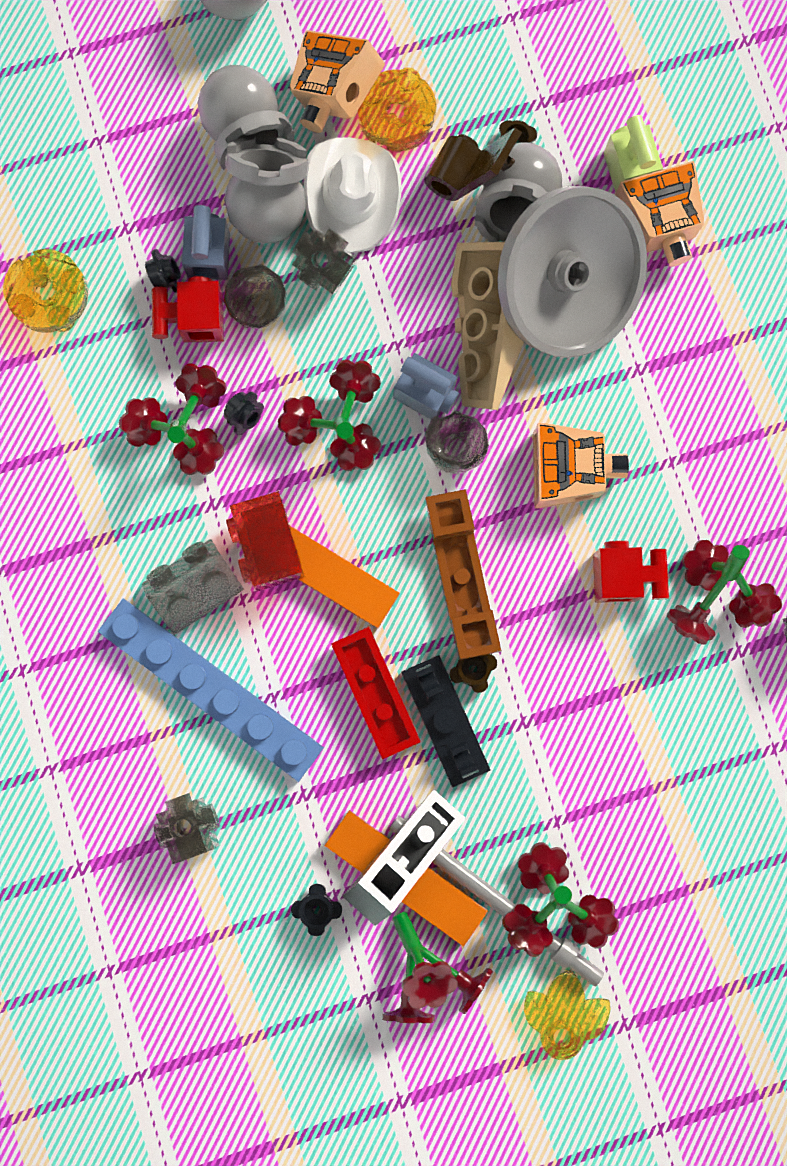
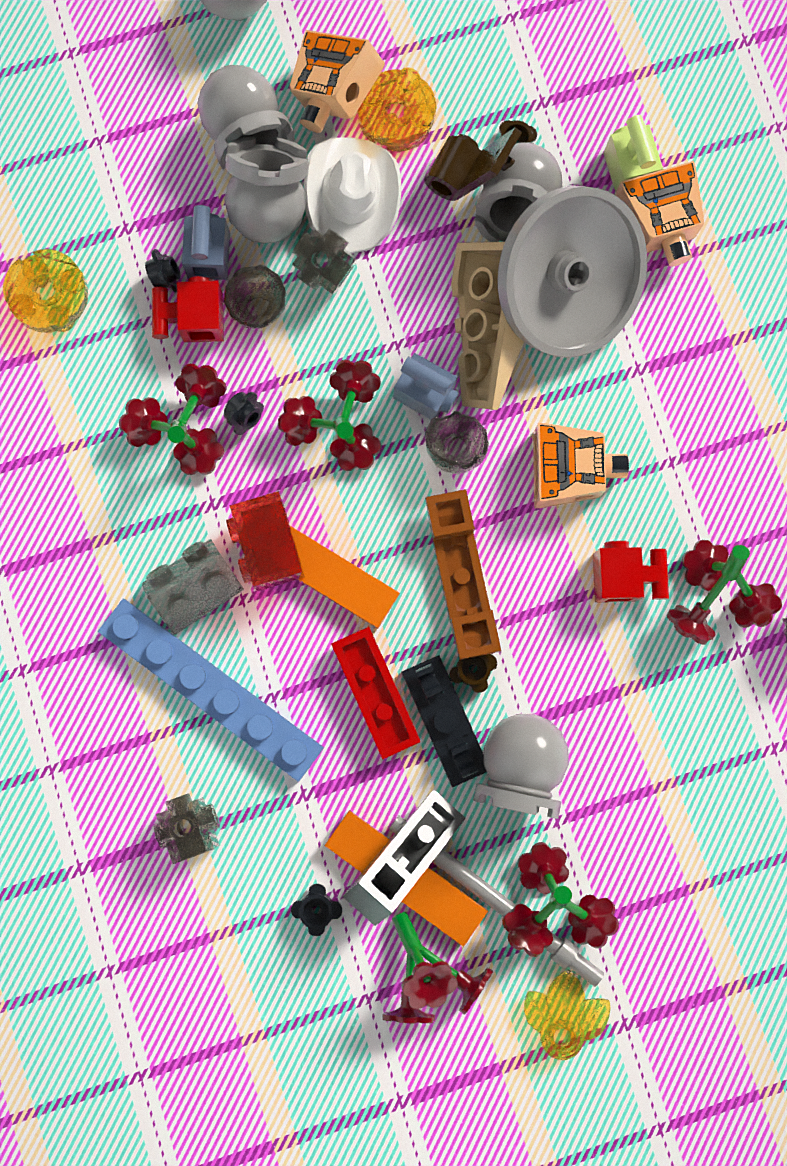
(525, 763): none -> light grey tile

